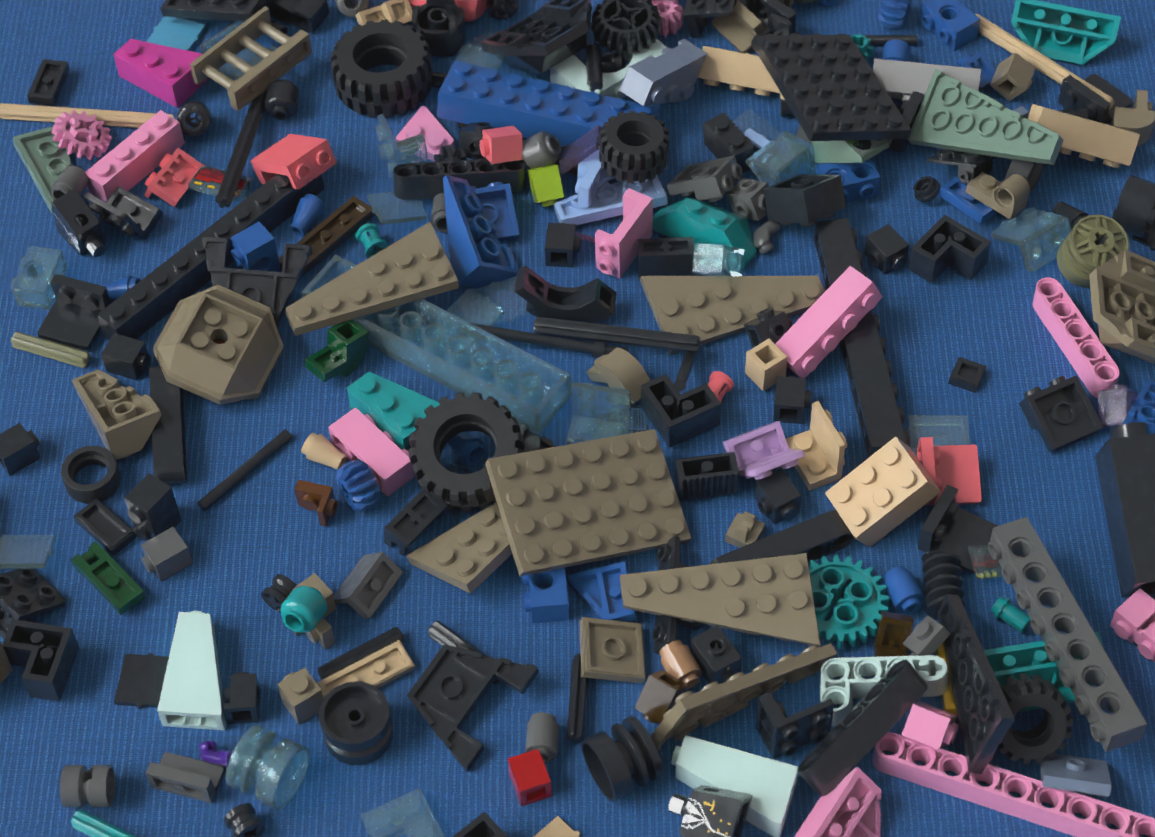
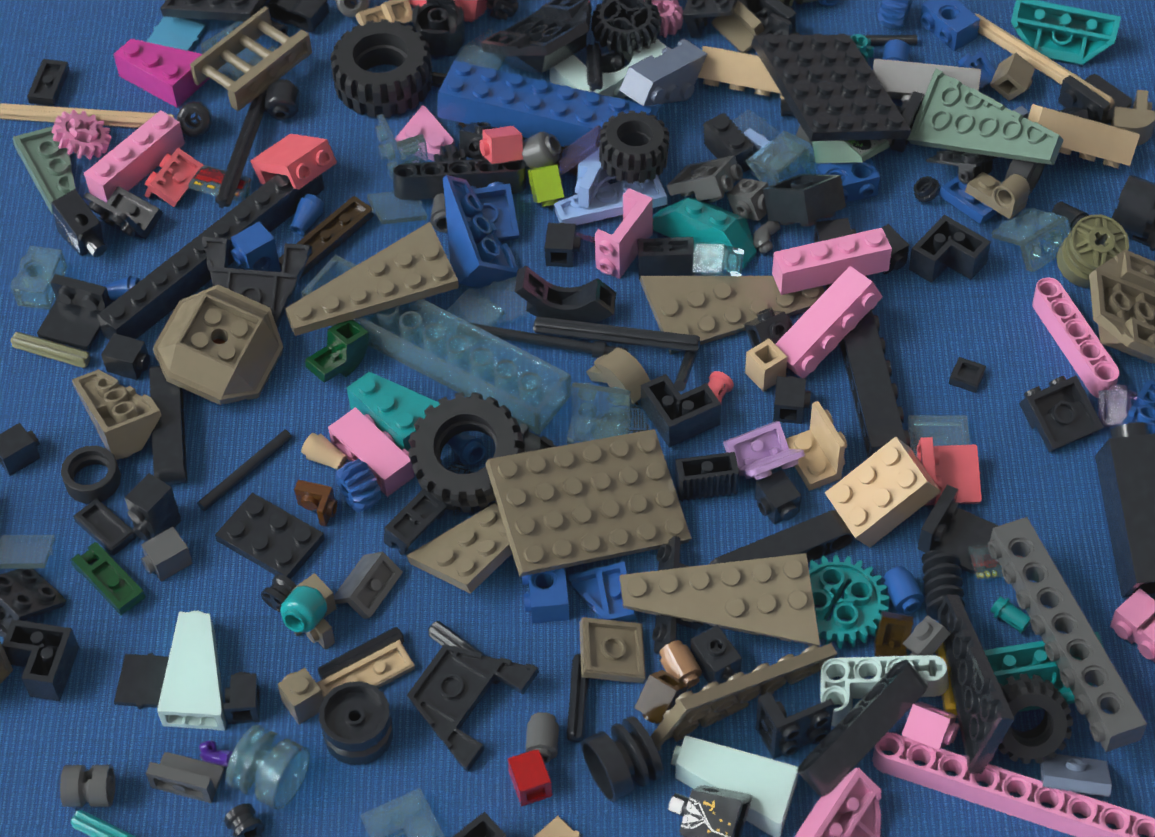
(69, 179): dark grey brick -> none
(269, 536): none -> black plate
(371, 241): teal bush -> none
(744, 530): dark tan tile -> none
(827, 260): none -> bright pink brick

